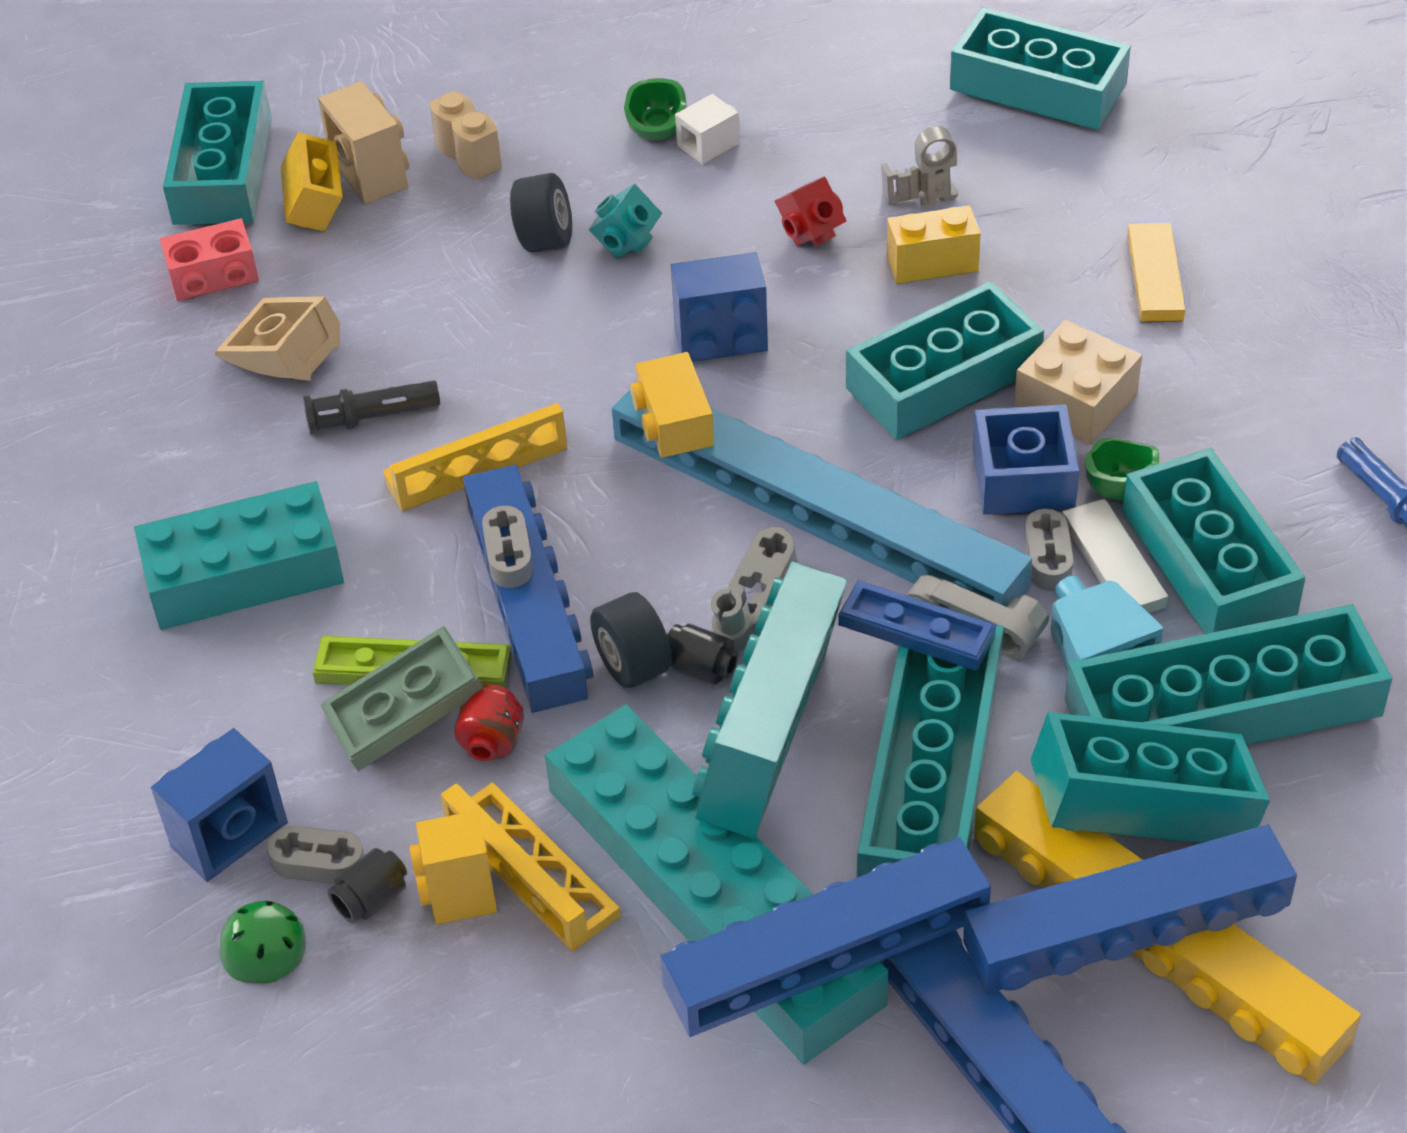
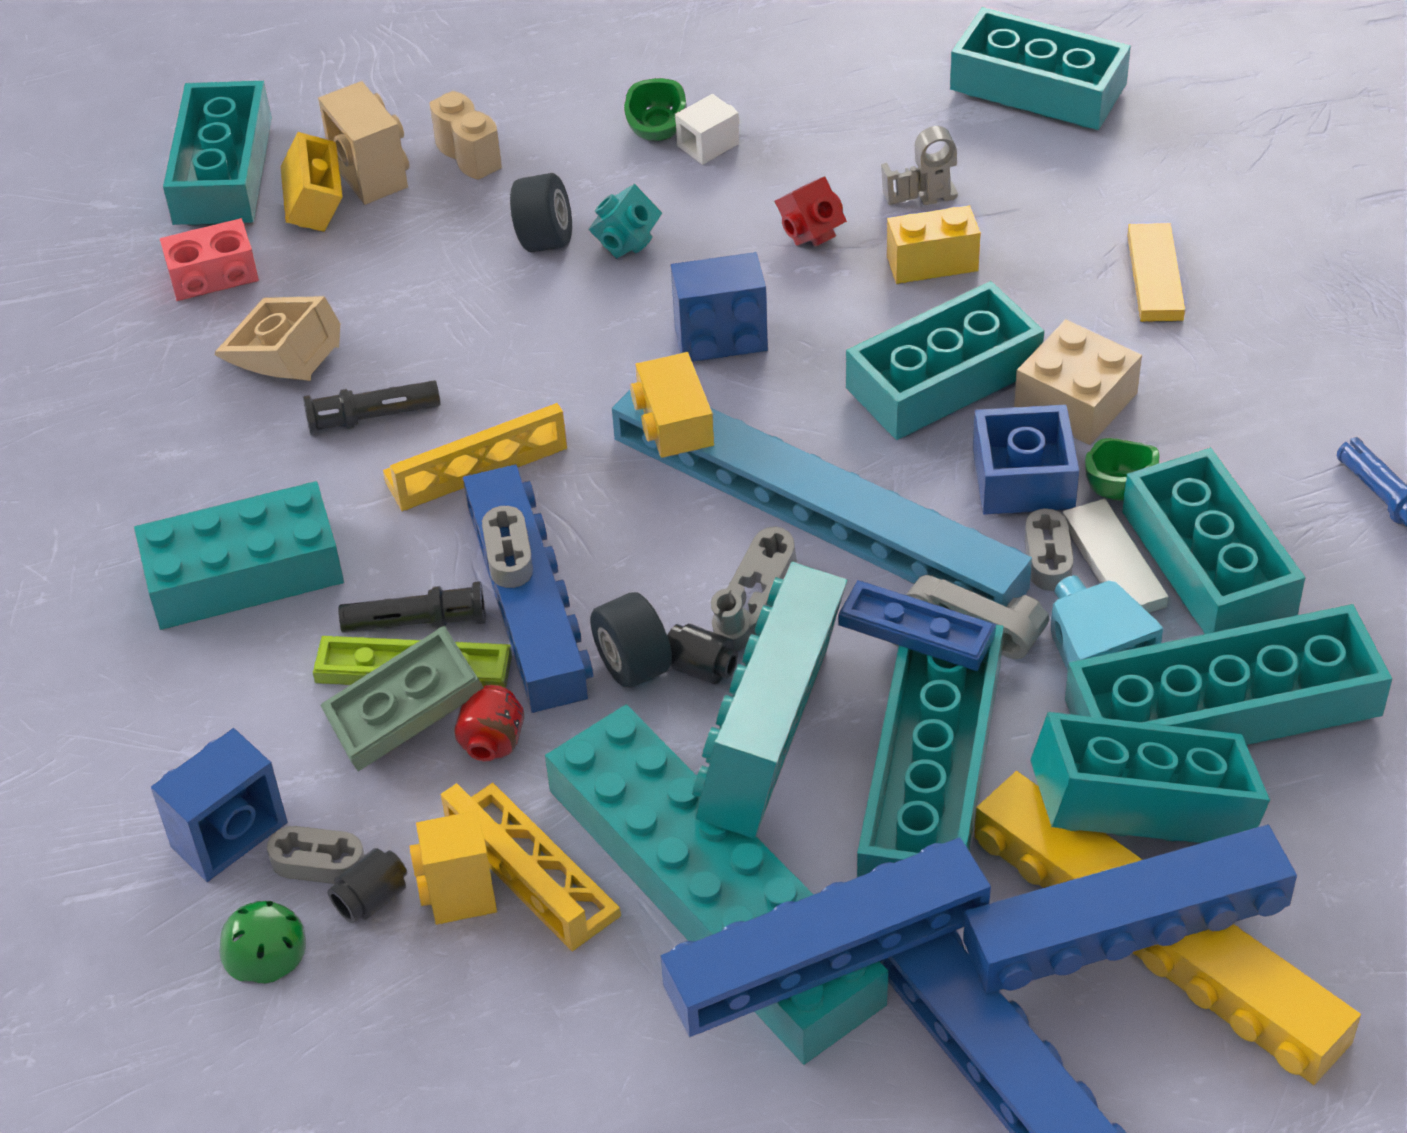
(435, 608): none -> black pin

